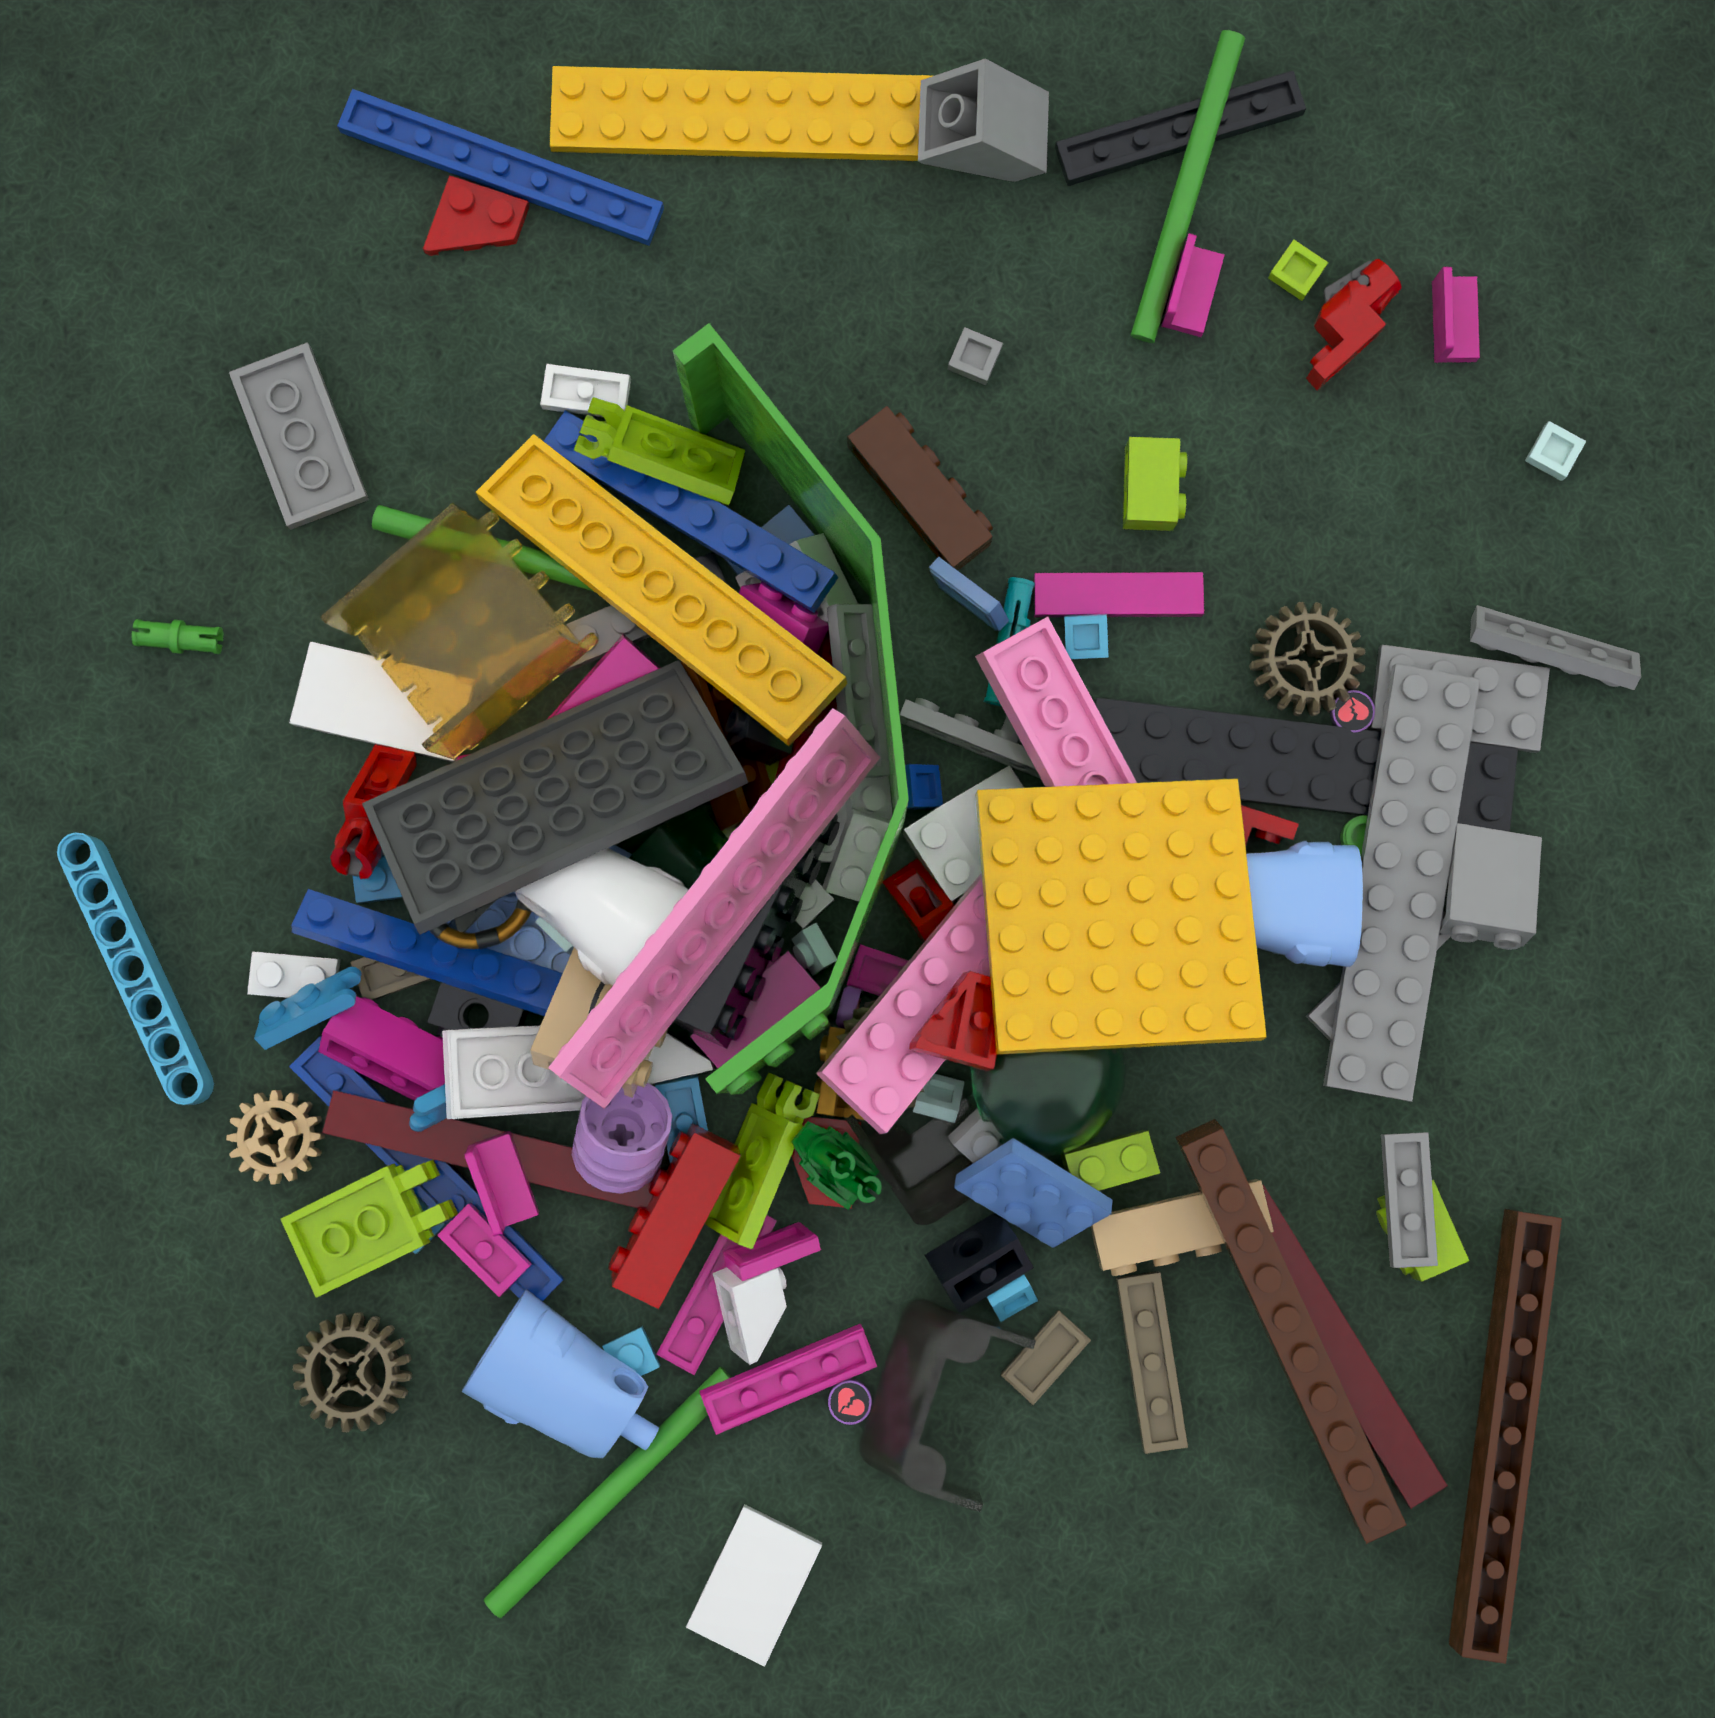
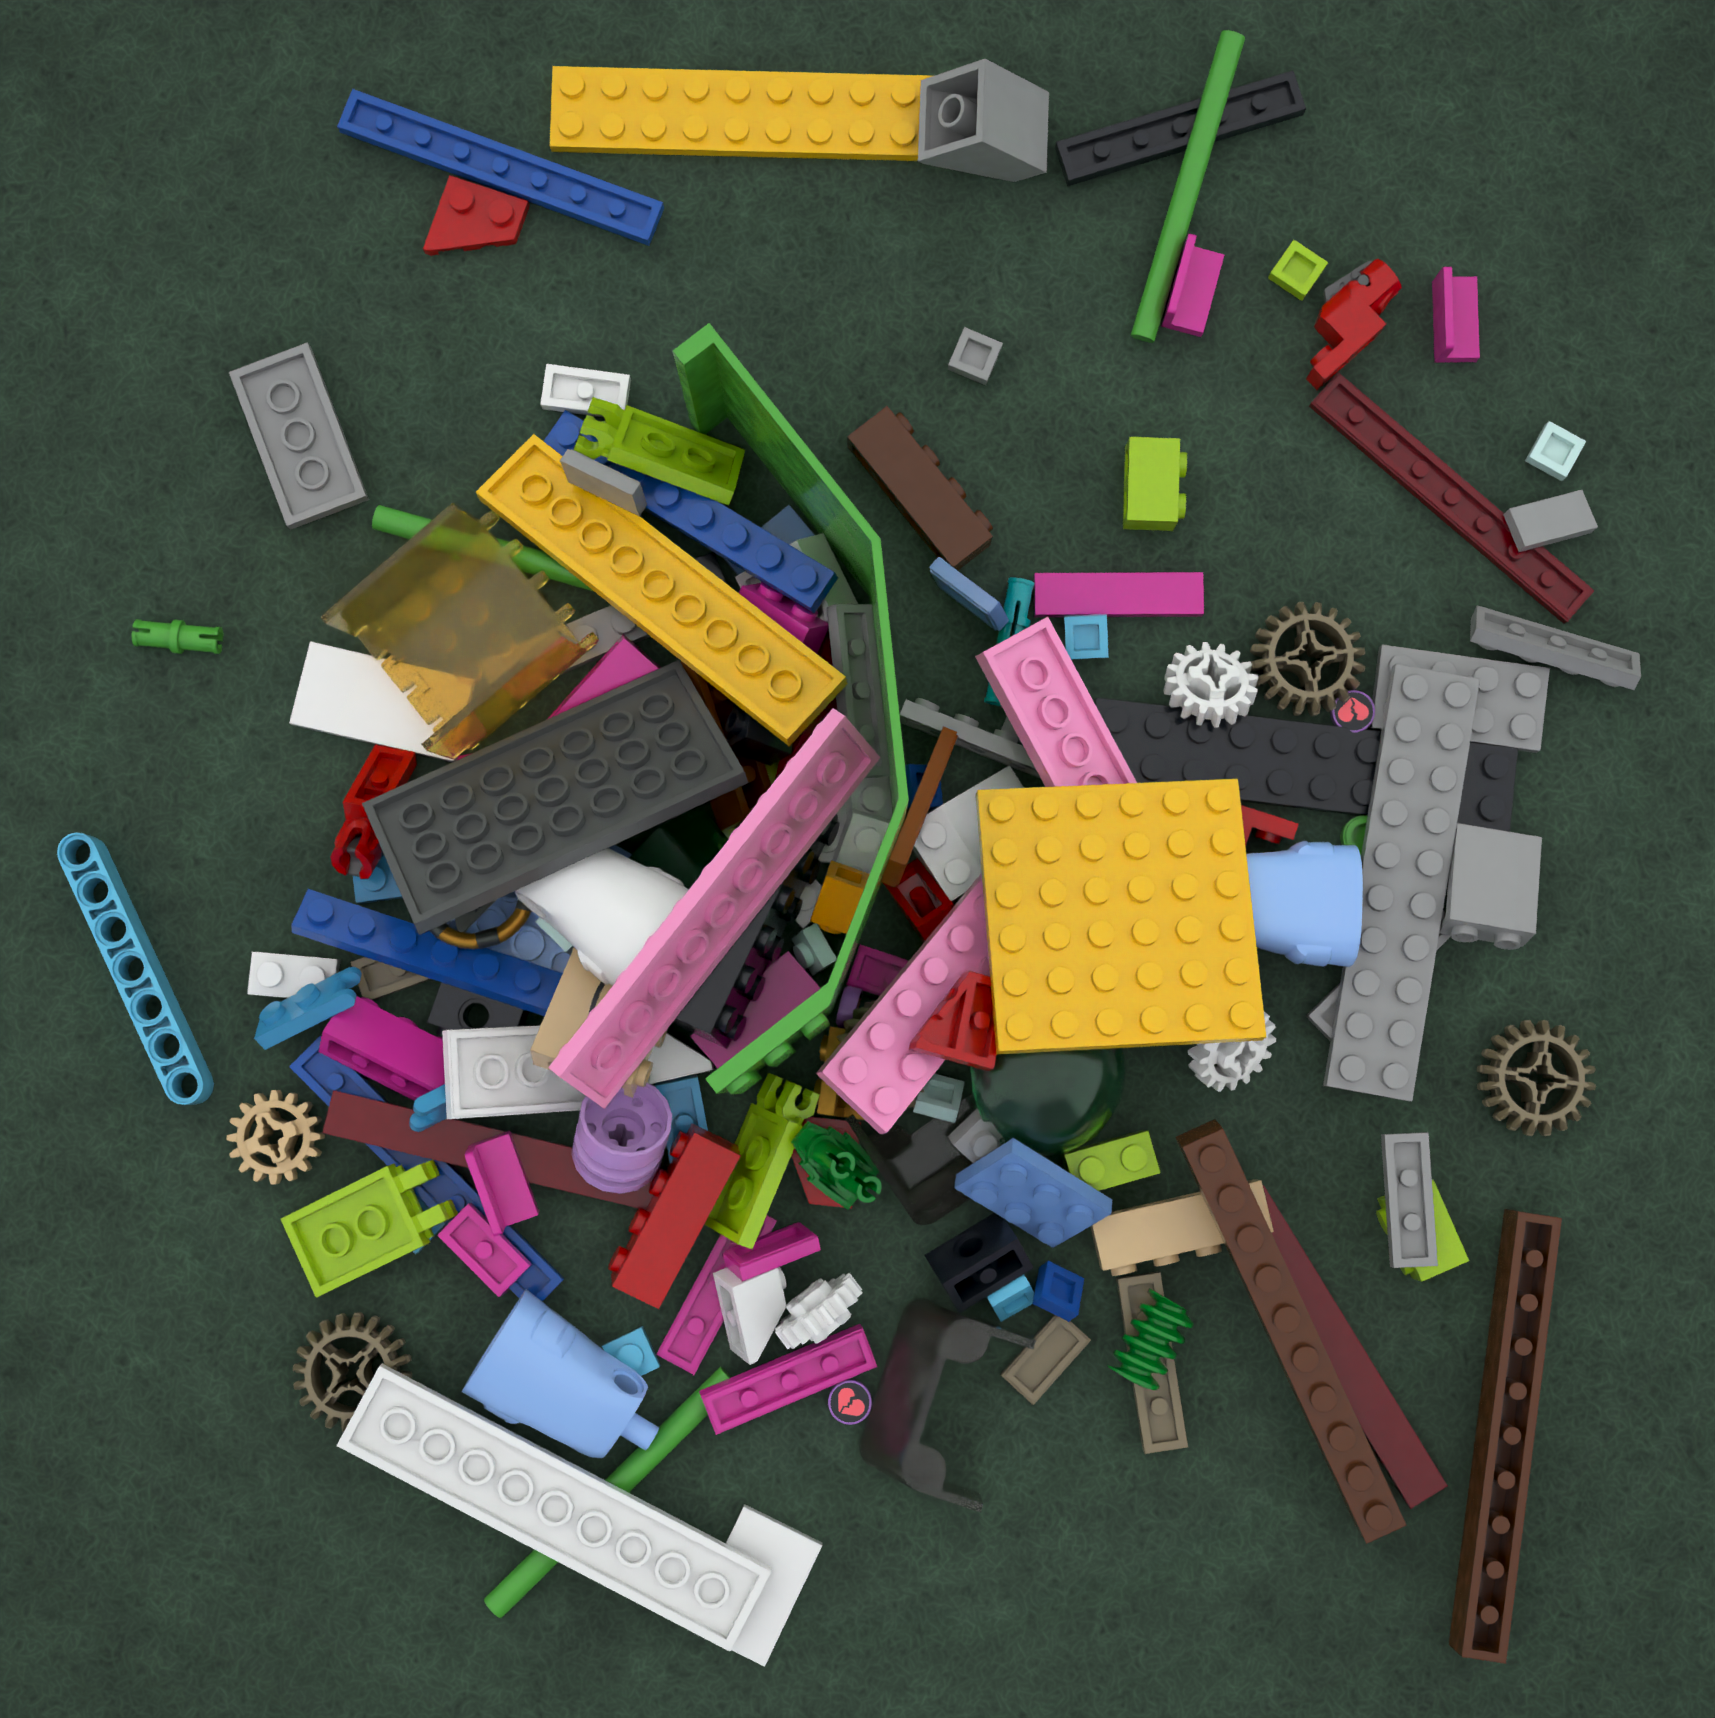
(555, 1507): none -> white plate
(603, 482): none -> light grey tile
(818, 1311): none -> white gear
(838, 898): none -> light orange brick
(919, 807): none -> dark orange tile
(1058, 1291): none -> blue plate
(1152, 1341): none -> green piece
(1210, 684): none -> white gear
(1233, 1060): none -> white gear
(1449, 497): none -> dark red tile
(1540, 1062): none -> dark tan gear
(1550, 520): none -> light grey tile

